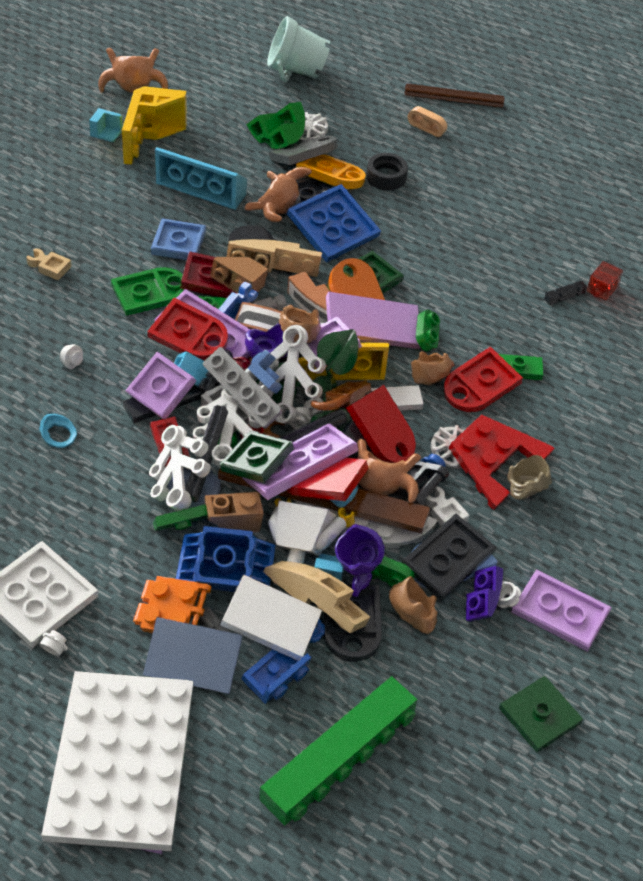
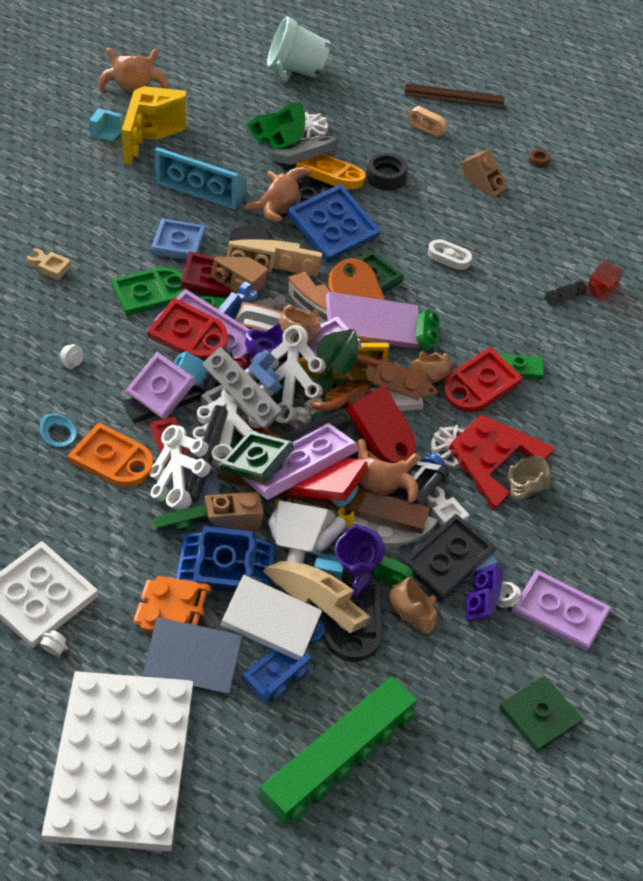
(112, 456): none -> orange tile
(394, 377): none -> dark orange plate
(449, 254): none -> white plate
(484, 172): none -> medium nougat slope
(539, 158): none -> reddish brown tile

